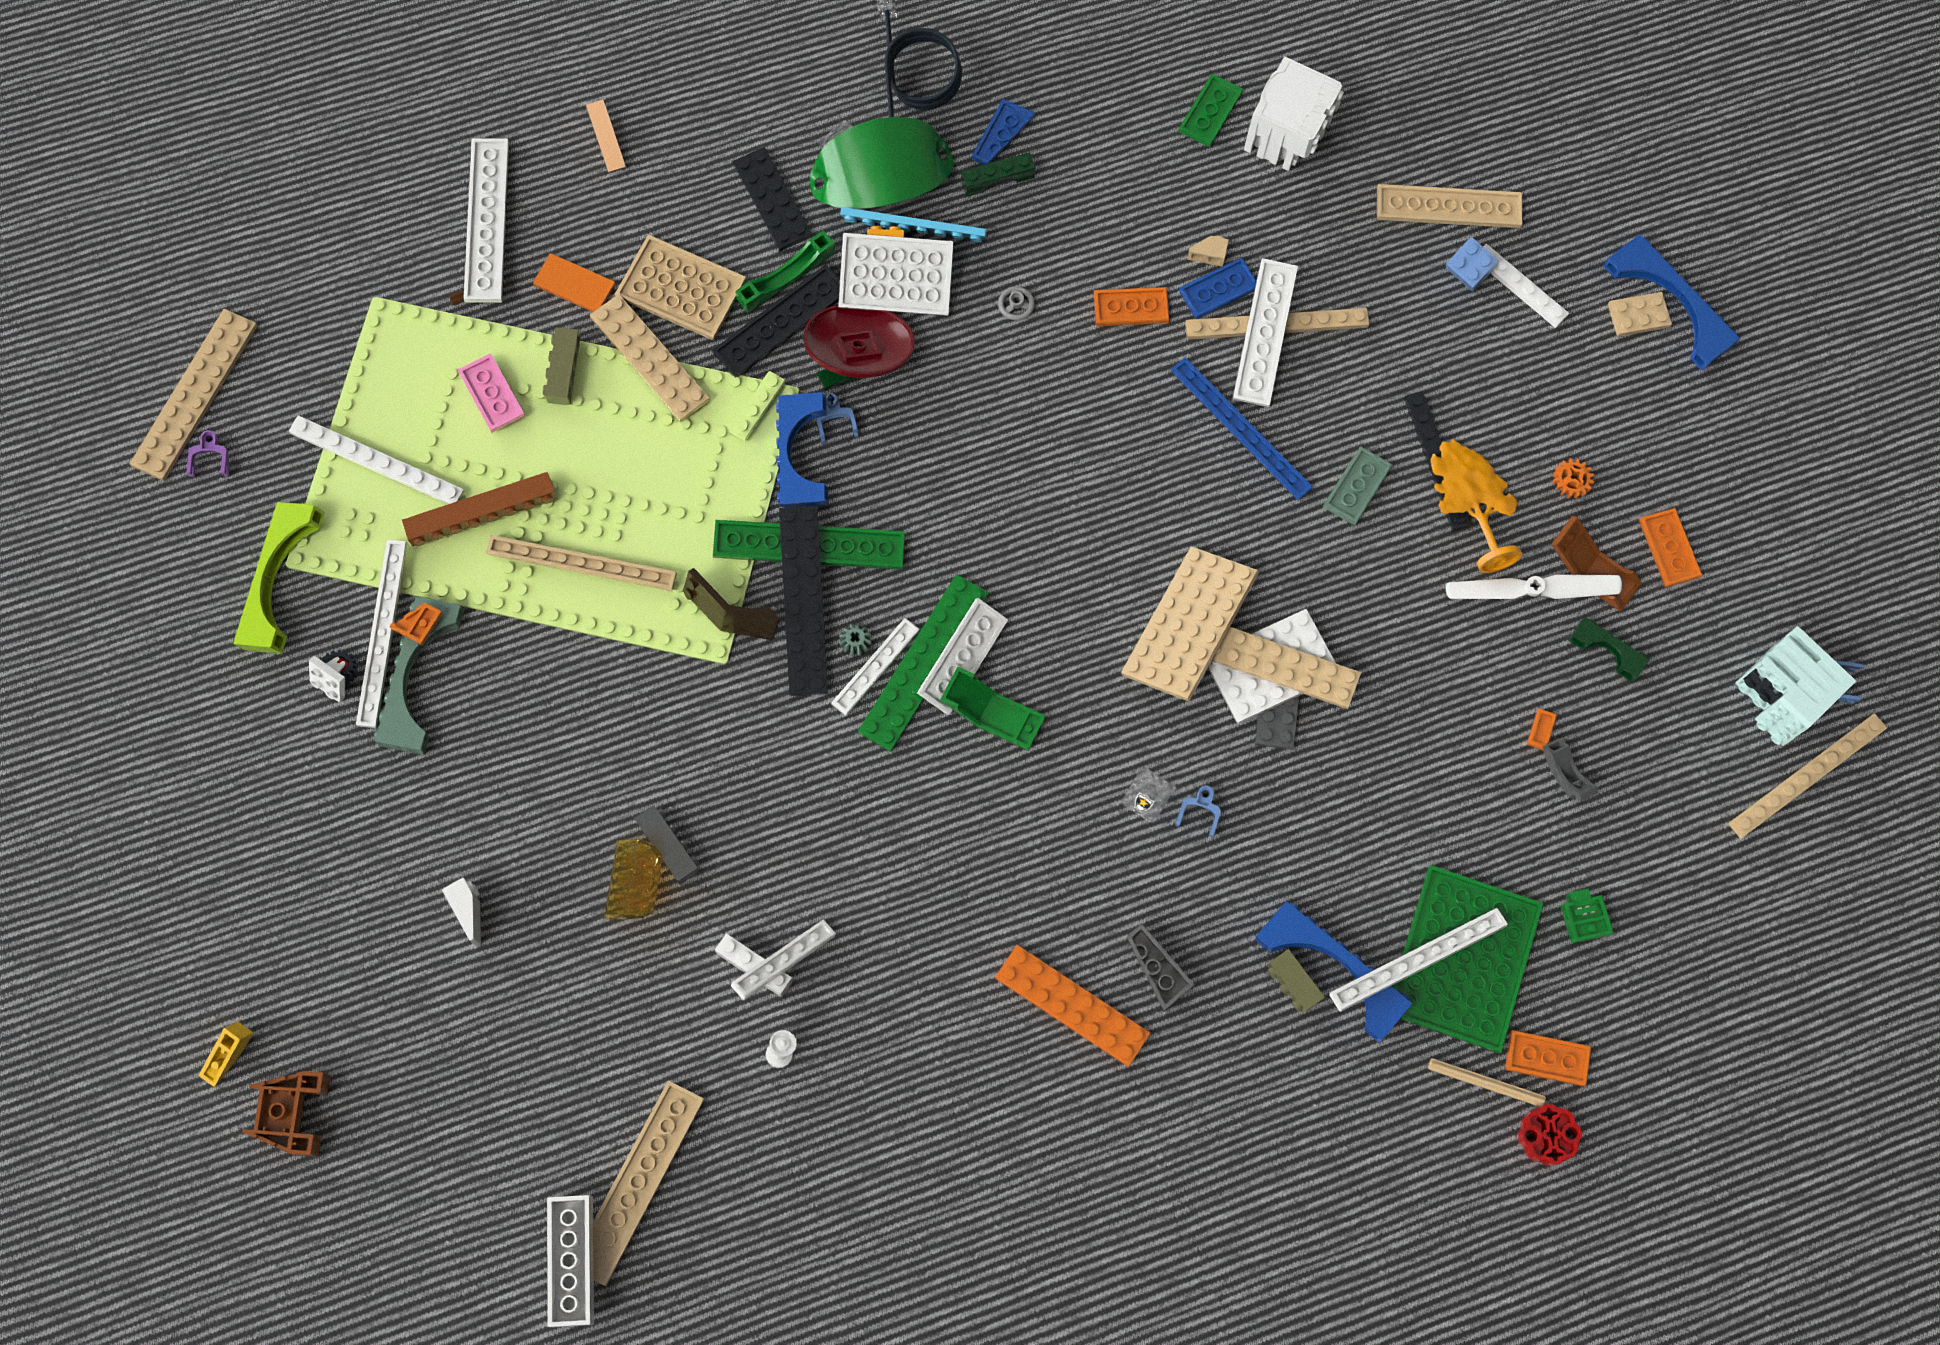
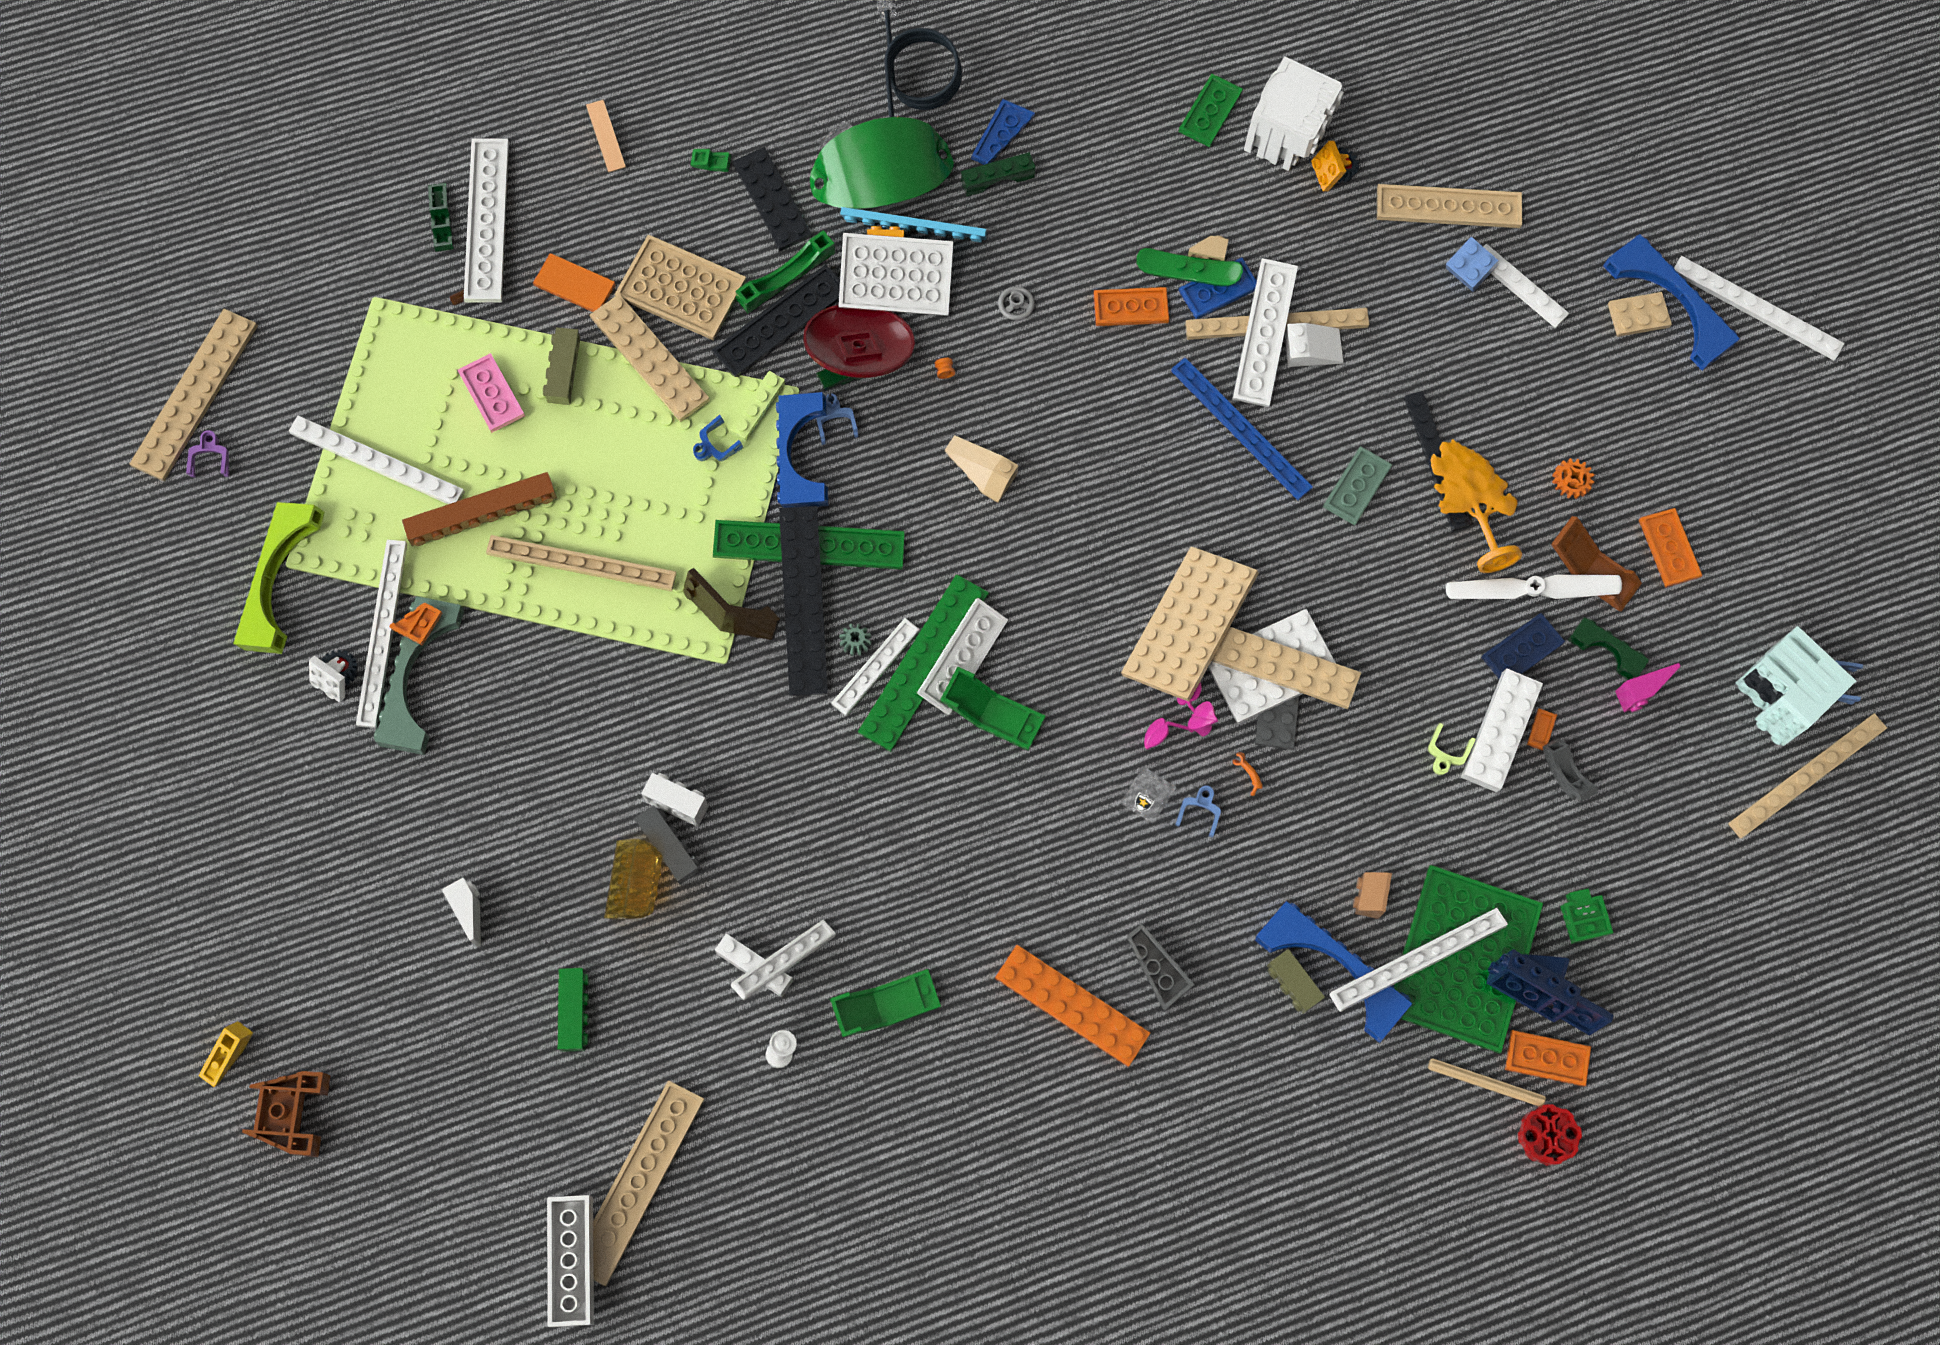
(440, 217): none -> dark green slope
(571, 1009): none -> green brick
(675, 798): none -> white brick
(707, 448): none -> blue piece
(711, 161): none -> green slope
(885, 1004): none -> green windscreen
(944, 368): none -> orange wheel
(985, 468): none -> tan wedge
(1189, 268): none -> green piece
(1199, 722): none -> dark pink plant
(1256, 782): none -> orange piece
(1312, 345): none -> white slope
(1334, 165): none -> light orange plate
(1372, 894): none -> medium nougat slope
(1444, 758): none -> yellowish green piece
(1501, 730): none -> white brick
(1524, 647): none -> dark blue plate
(1540, 983): none -> dark blue wedge
(1637, 691): none -> dark pink slope
(1758, 308): none -> white plate

